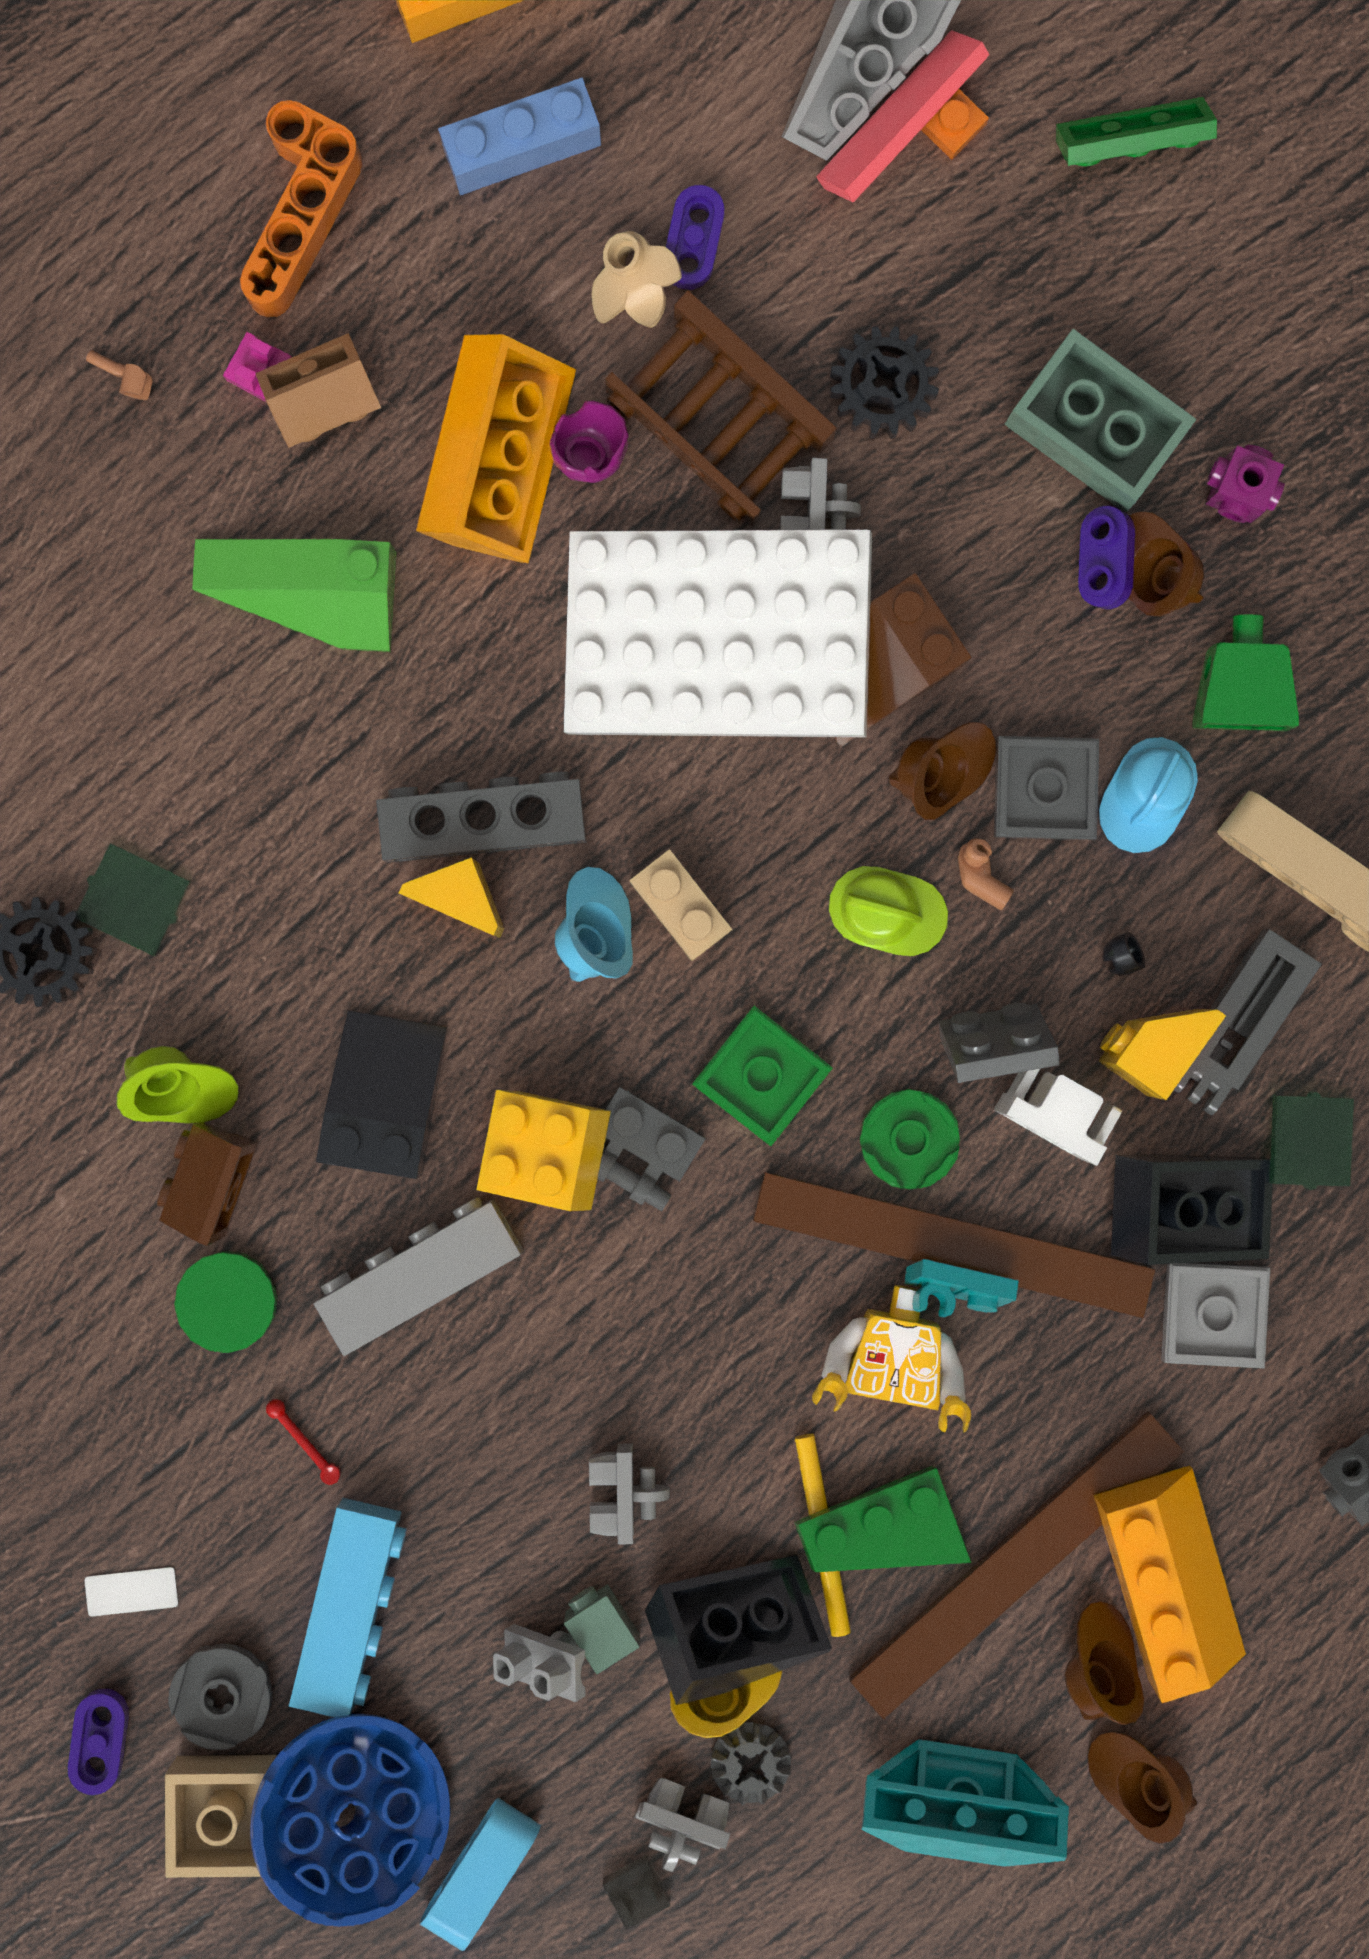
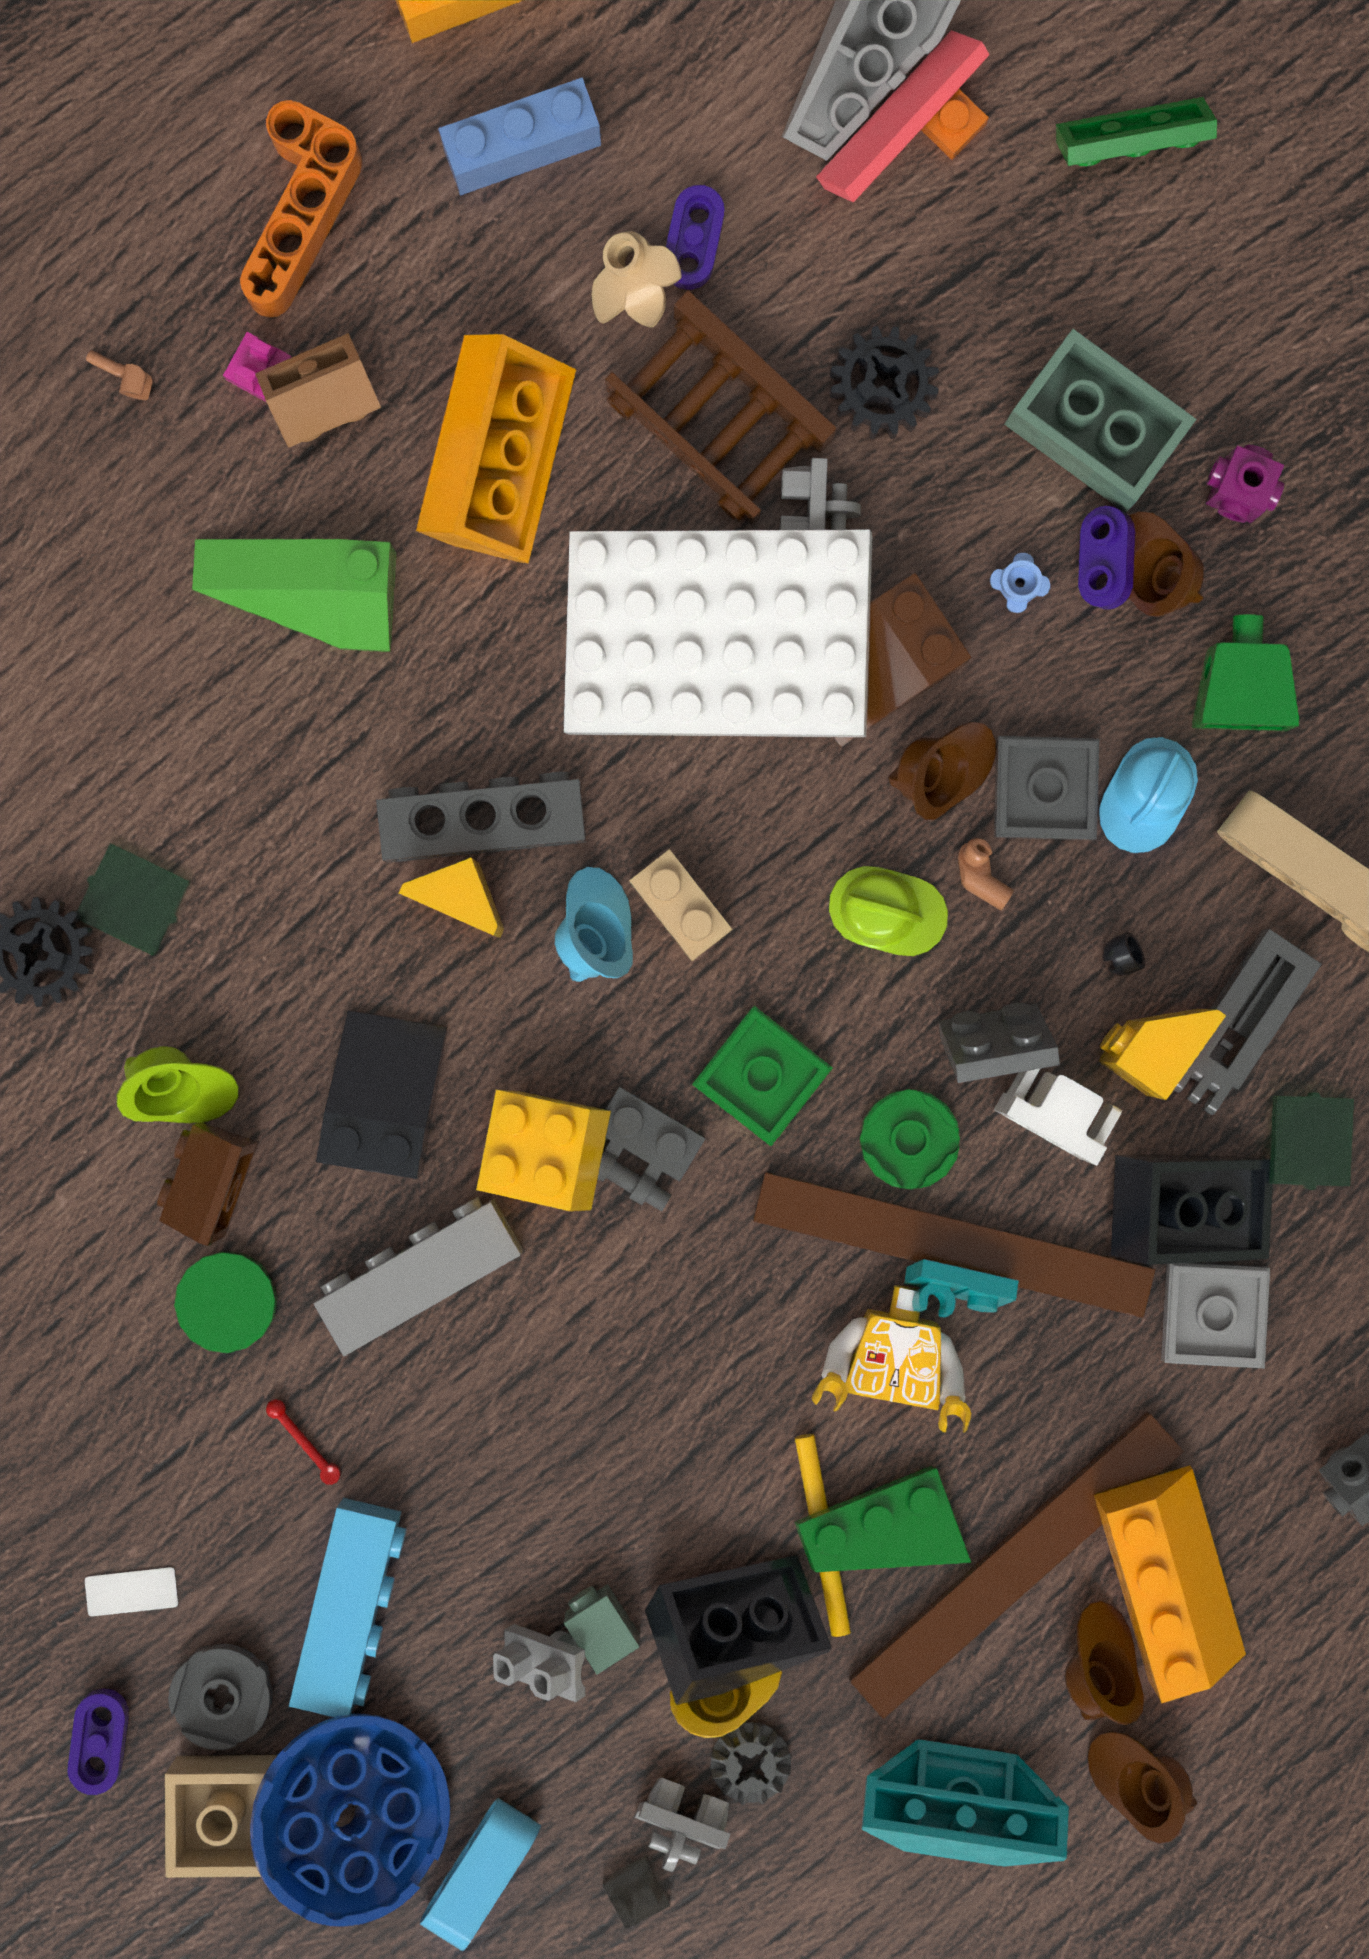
(590, 442): magenta hair -> none
(617, 1517): light grey hips -> none
(1023, 568): none -> light blue plate

